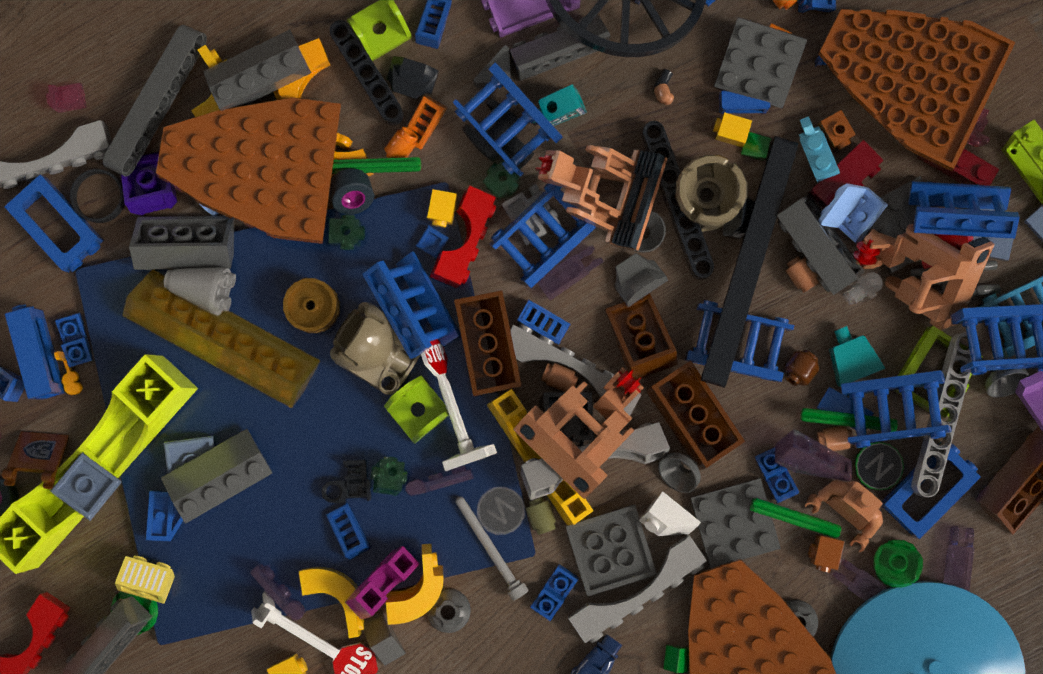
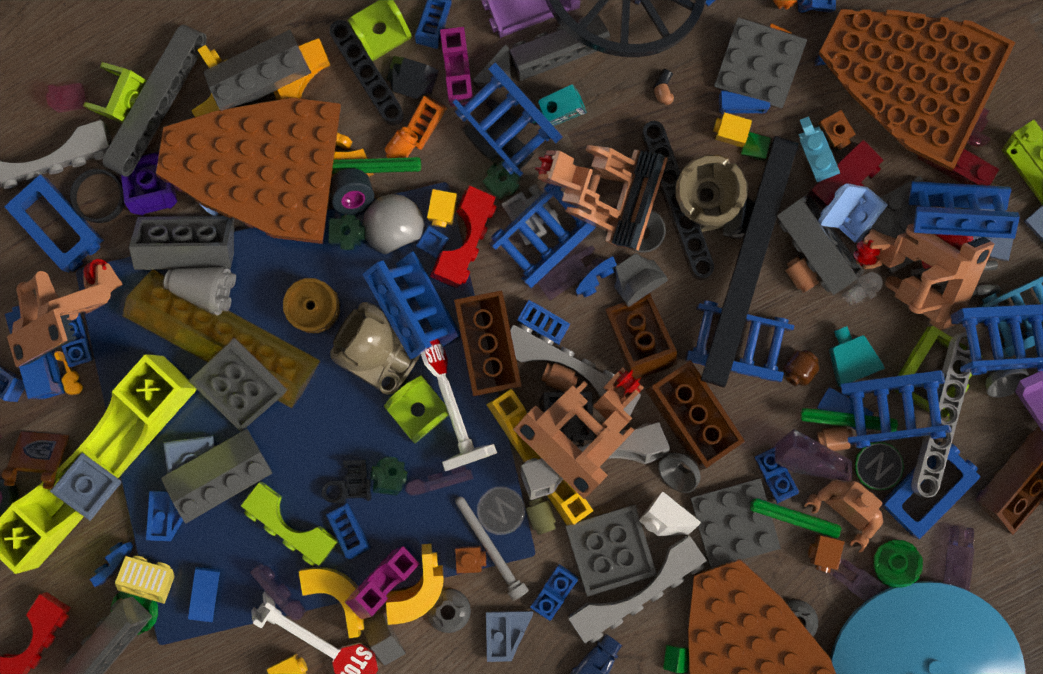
(47, 318): none -> nougat container
(115, 561): none -> blue slope
(127, 88): none -> lime hose
(204, 594): none -> blue slope
(238, 385): none -> dark grey plate
(265, 506): none -> lime arch
(392, 223): none -> light grey cylinder
(456, 65): none -> magenta arch
(470, 559): none -> dark orange brick
(505, 633): none -> sand blue wing
(590, 282): none -> blue slope

